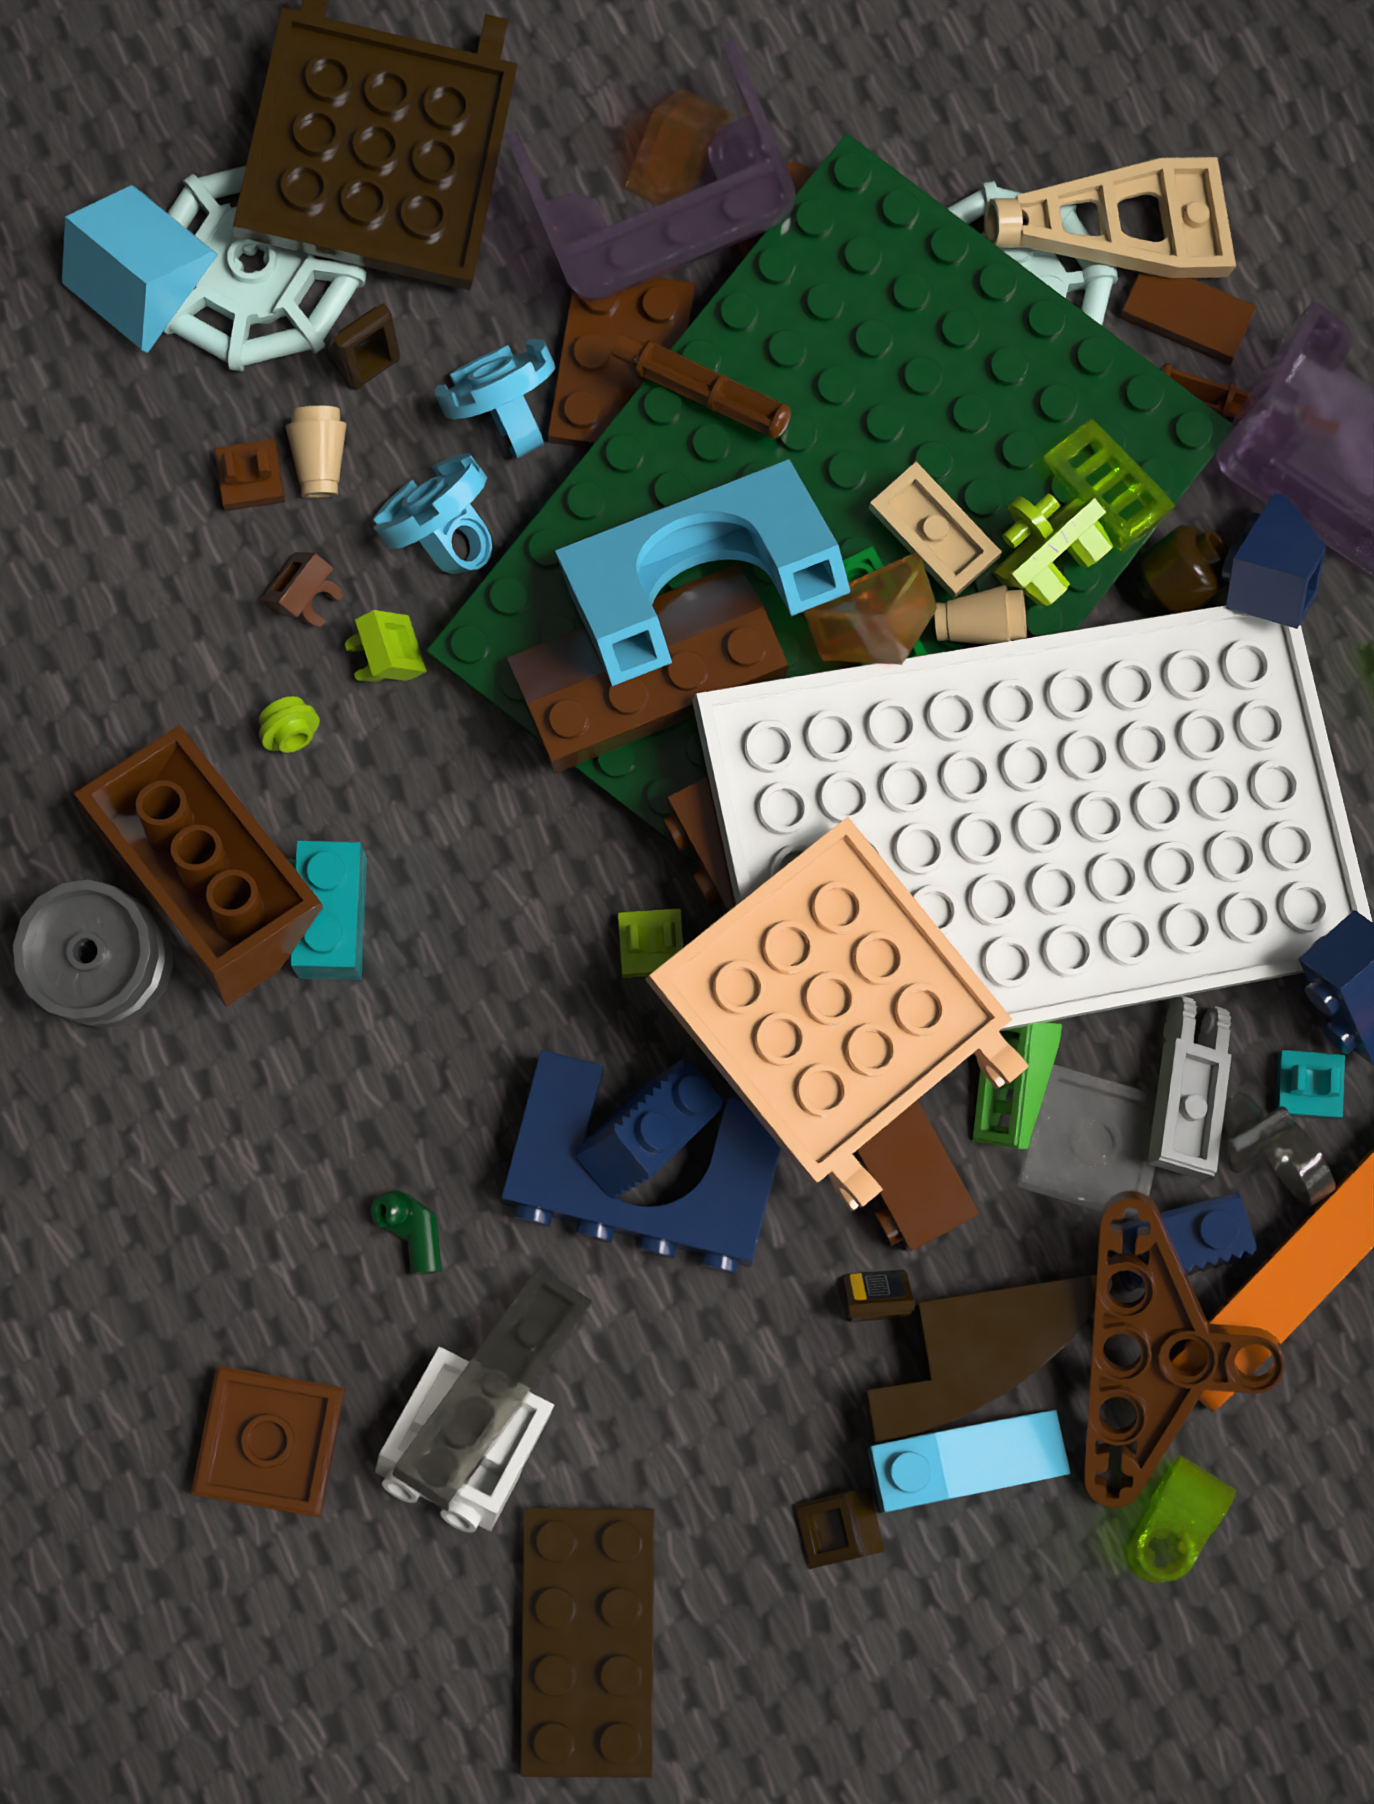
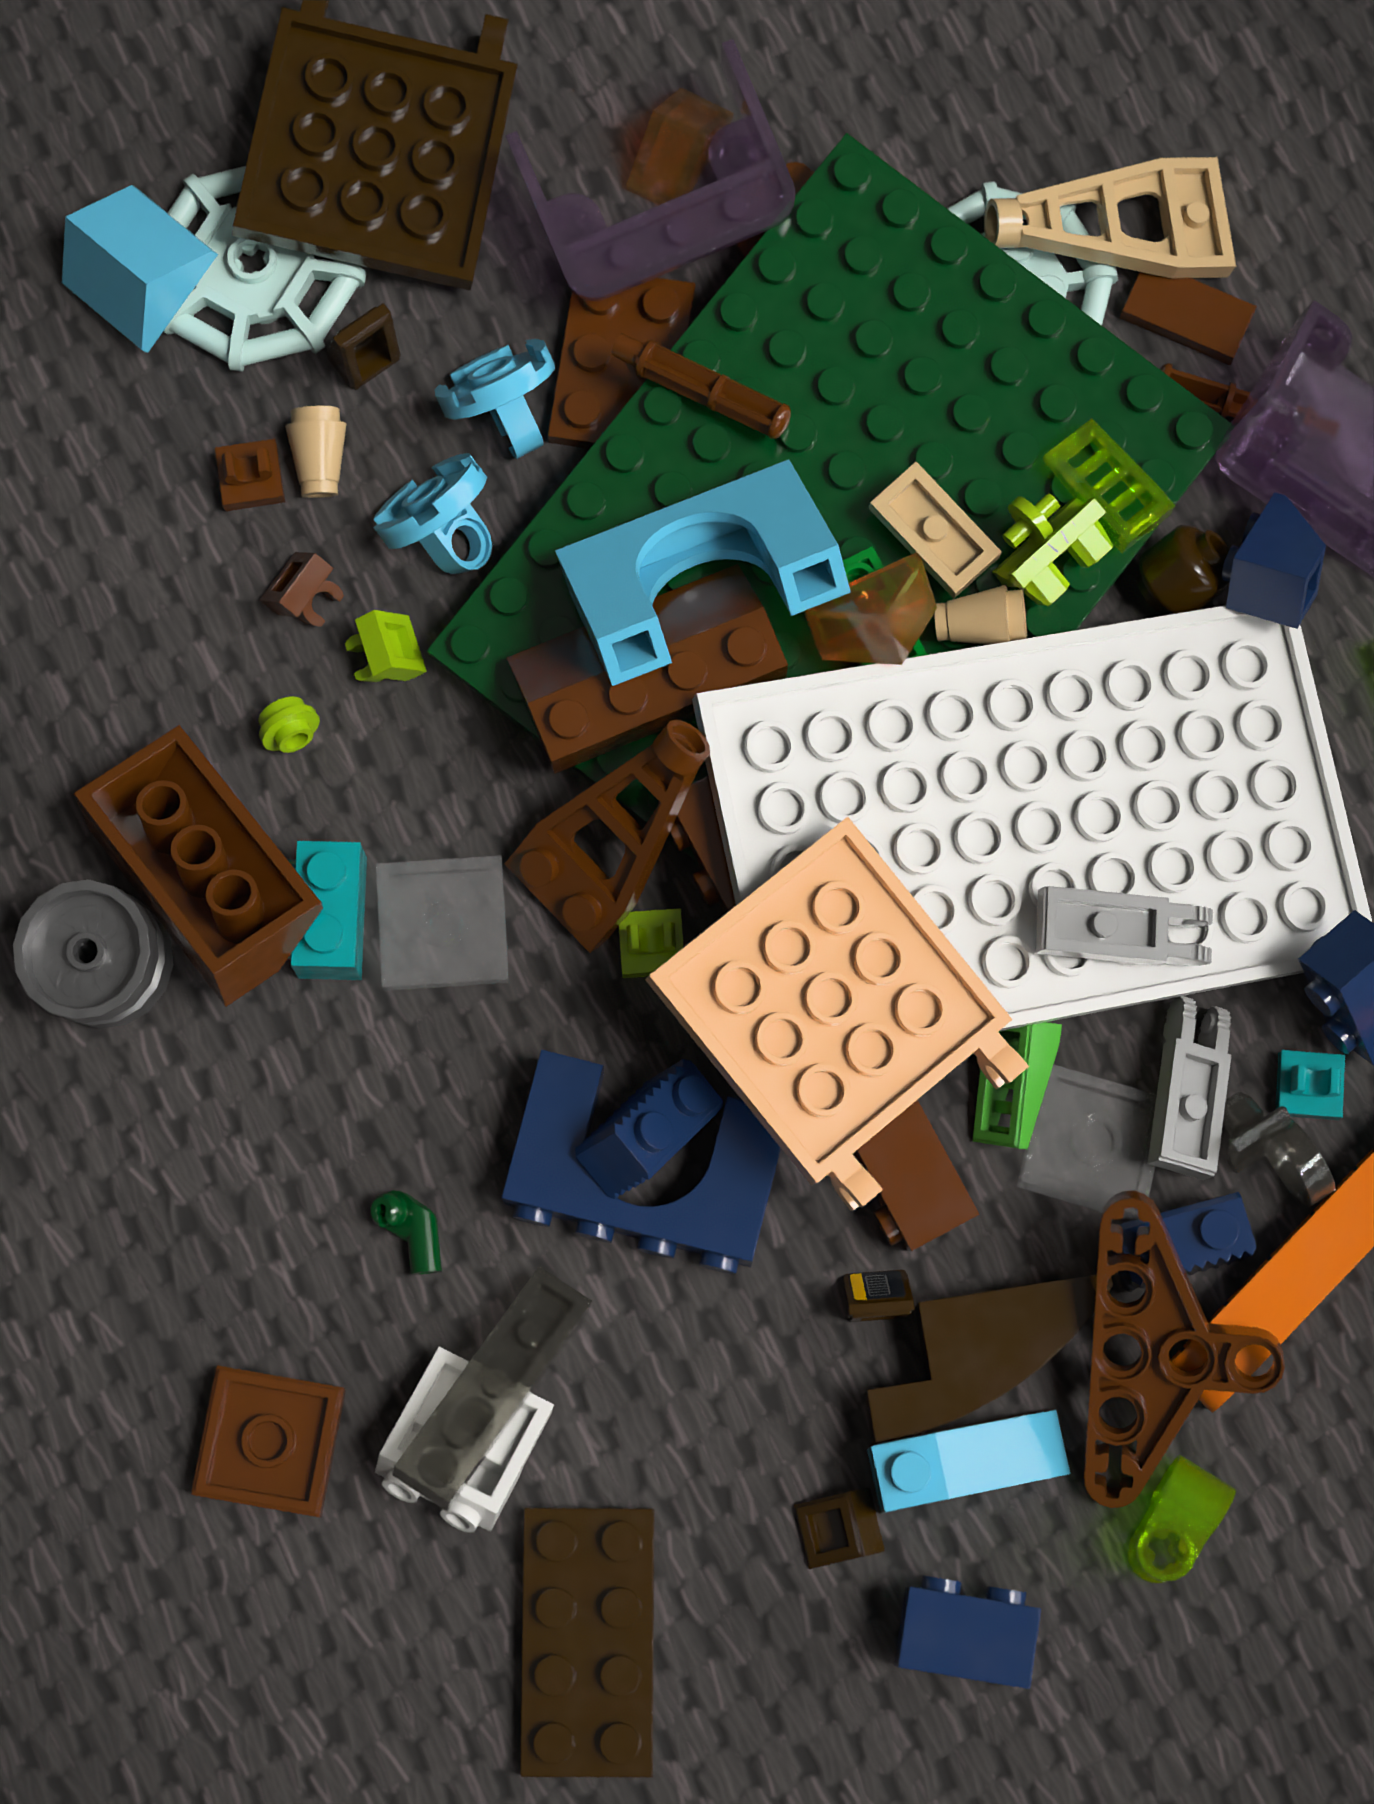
(442, 923): none -> clear plate
(568, 879): none -> reddish brown plate
(967, 1634): none -> dark blue brick
(1117, 927): none -> light grey hinge

